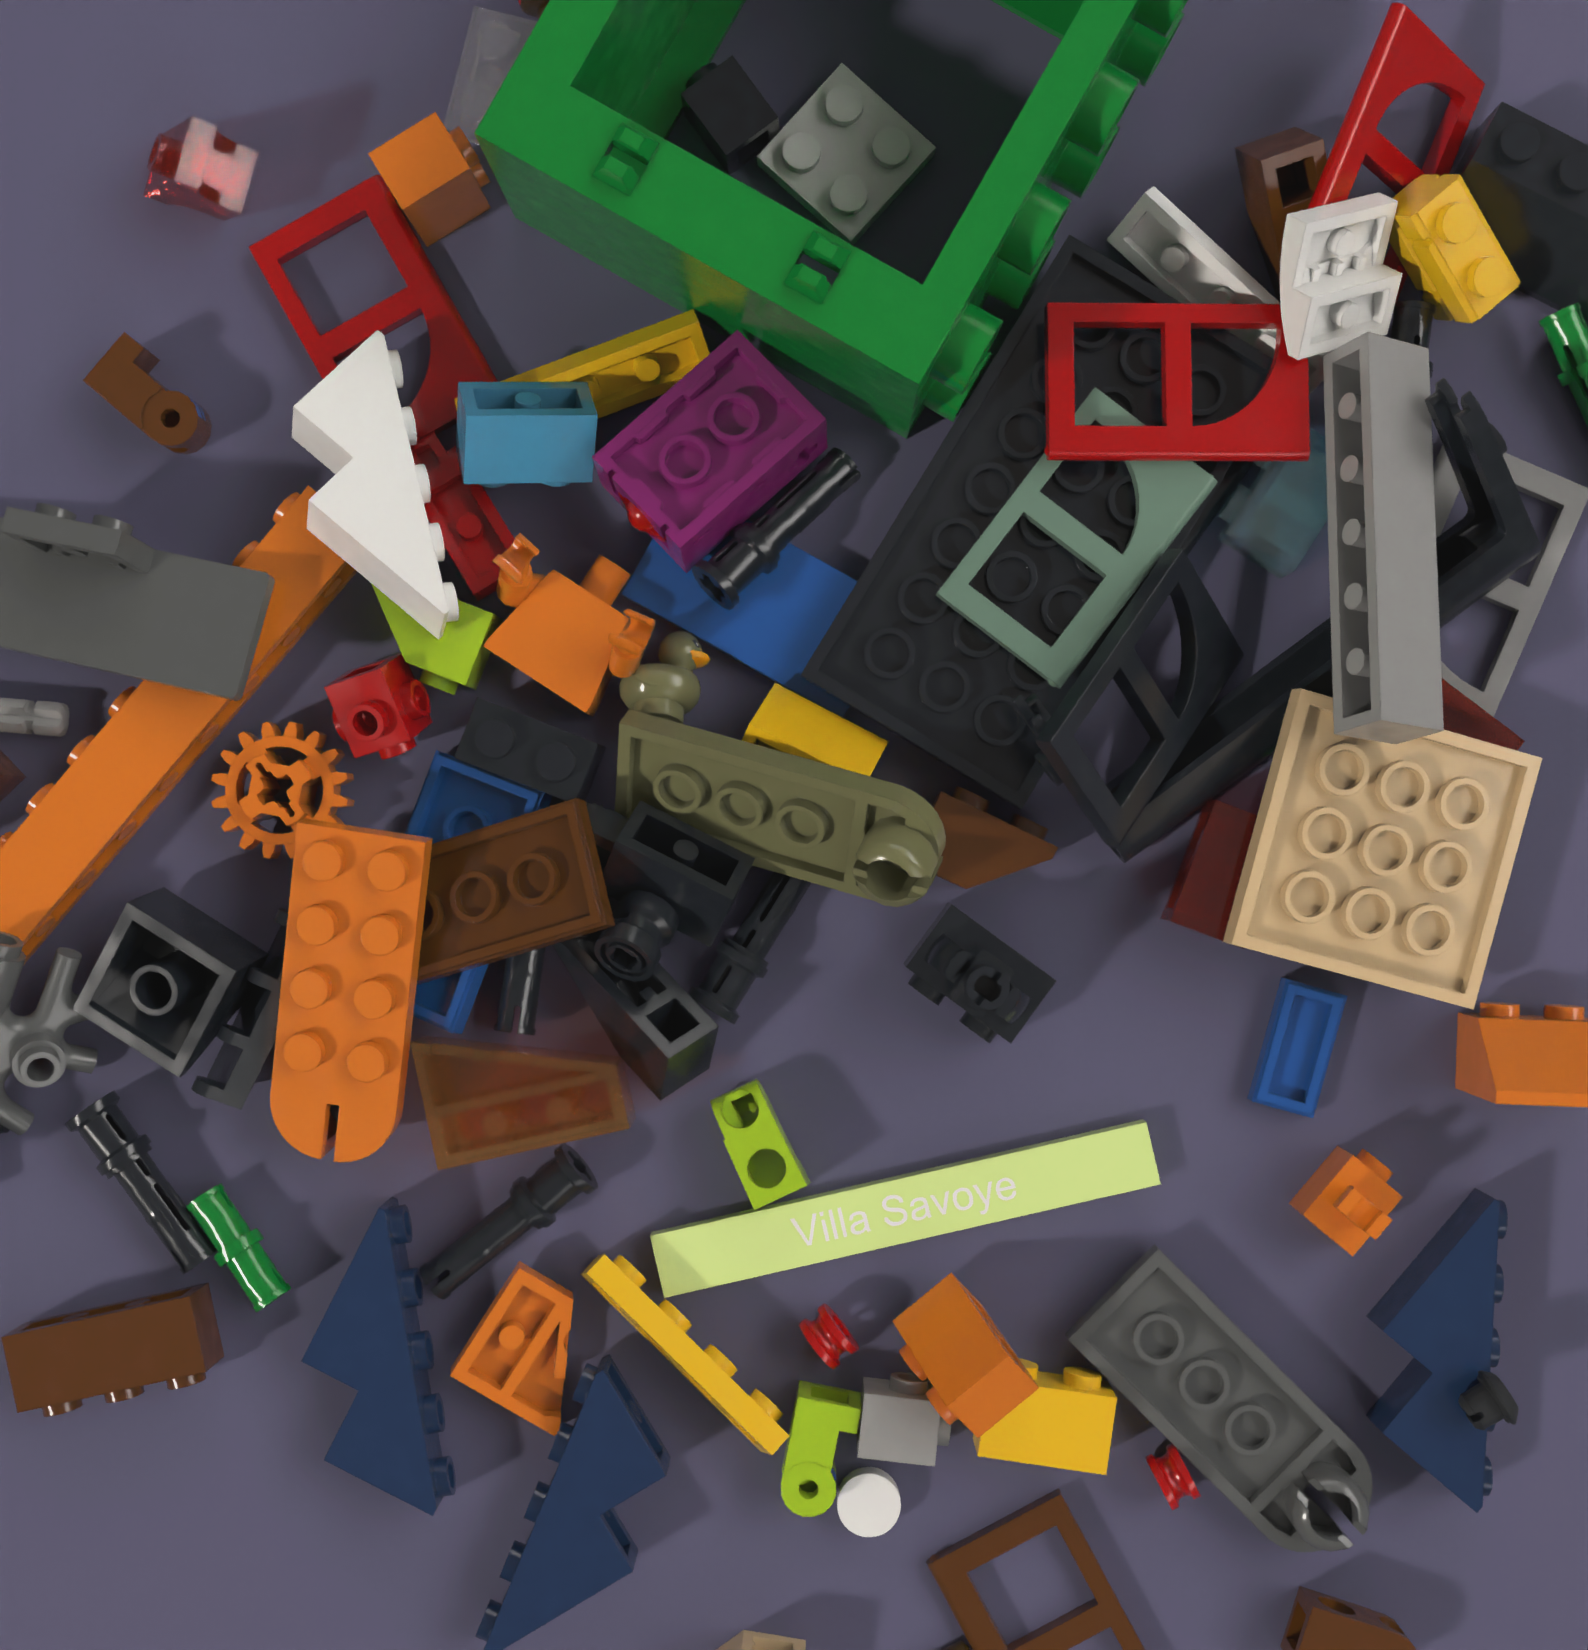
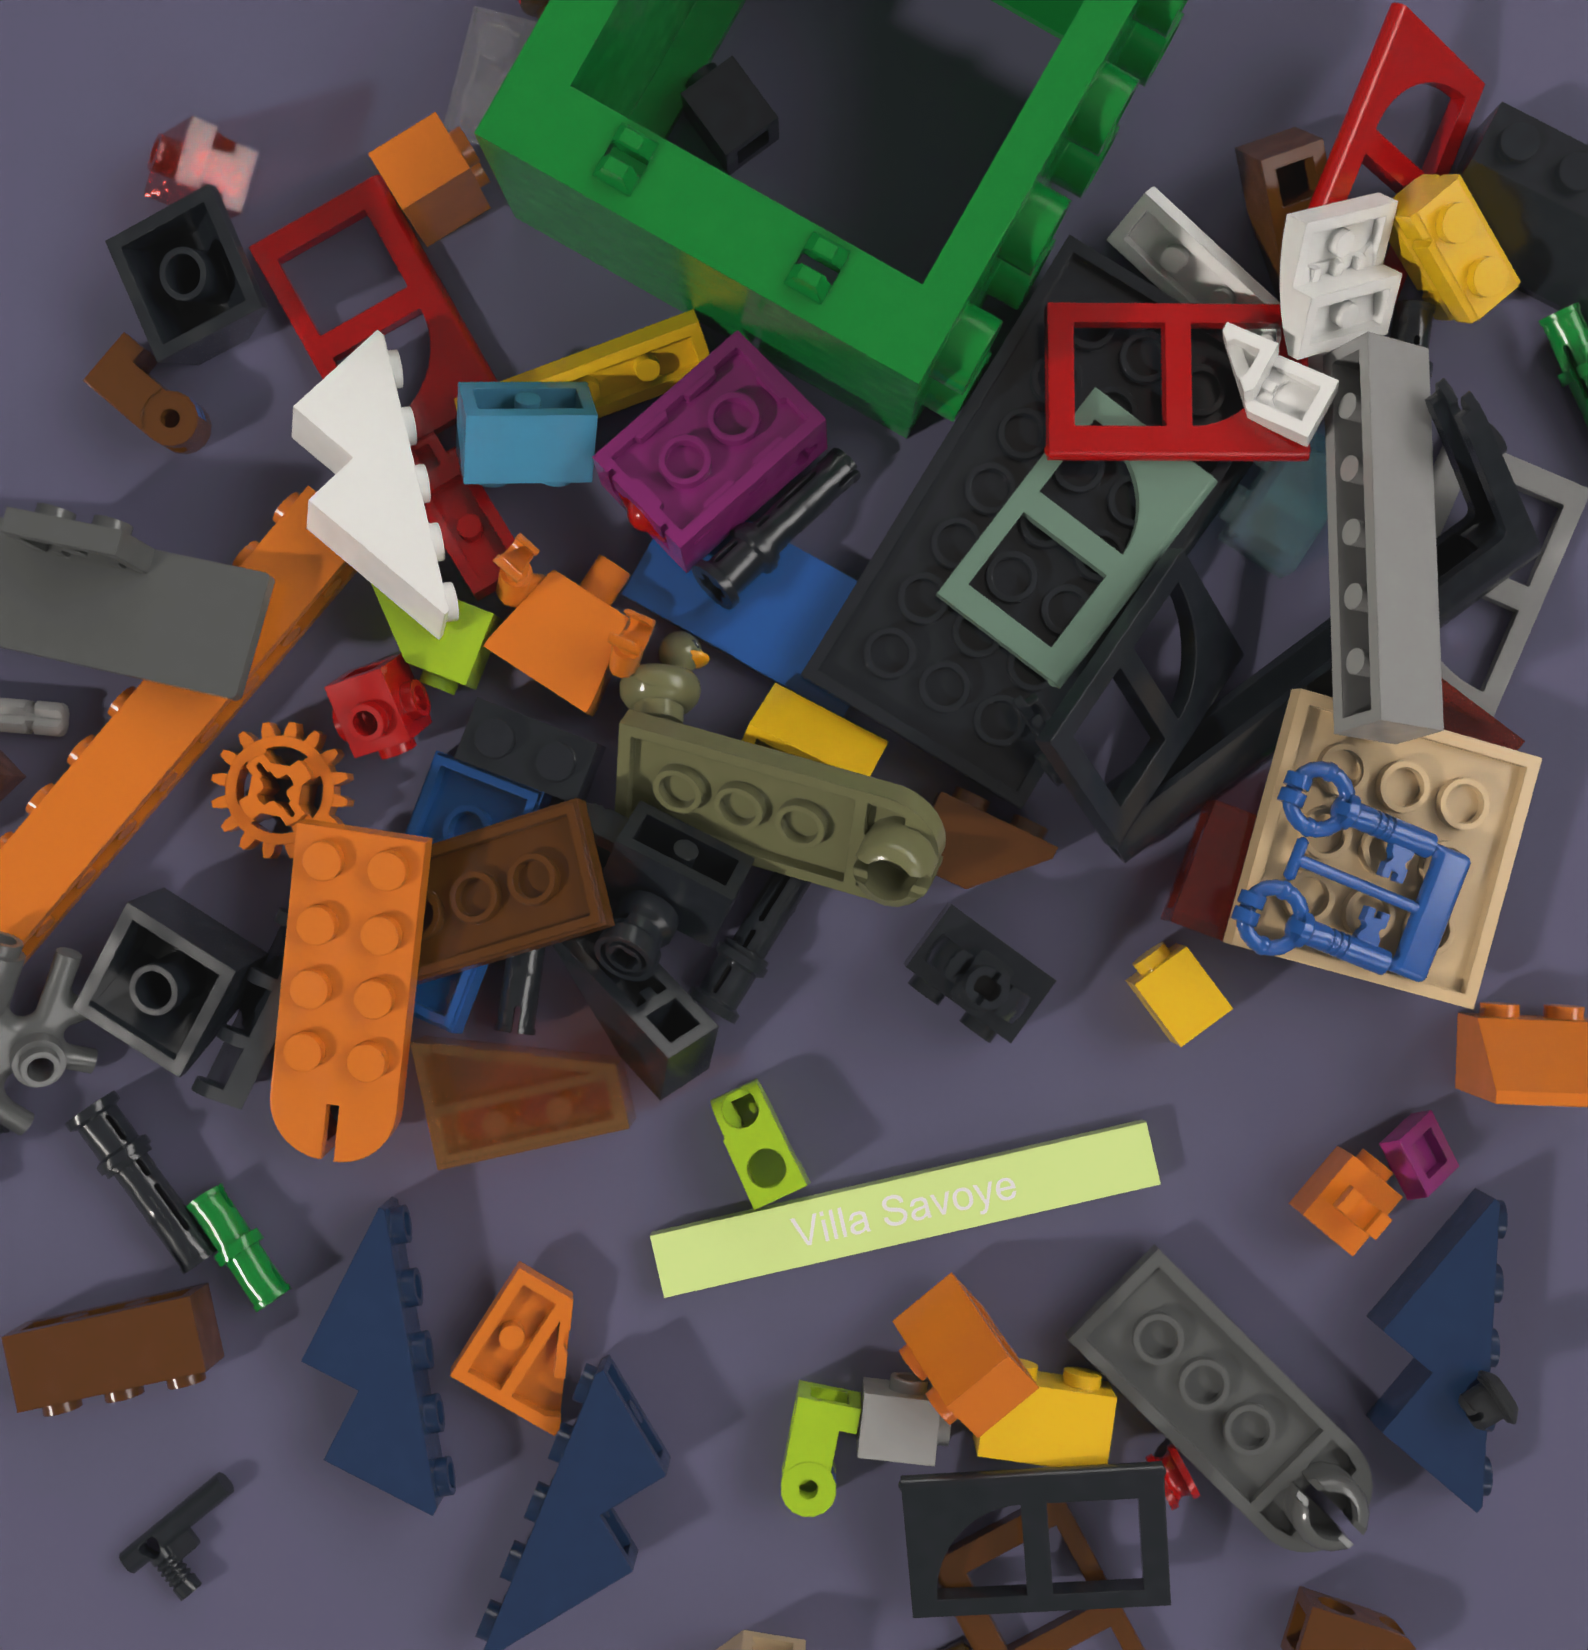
(177, 1537): none -> black hose
(189, 279): none -> black slope
(531, 1204): black pin -> none
(706, 1370): yellow plate -> none
(828, 1336): red bush -> none
(846, 155): white plate -> none
(868, 1502): white tile -> none
(945, 1503): none -> black window
(1177, 992): none -> yellow brick
(1276, 389): none -> white slope
(1297, 1047): blue tile -> none
(1419, 1155): none -> magenta plate
(1427, 914): none -> blue piece

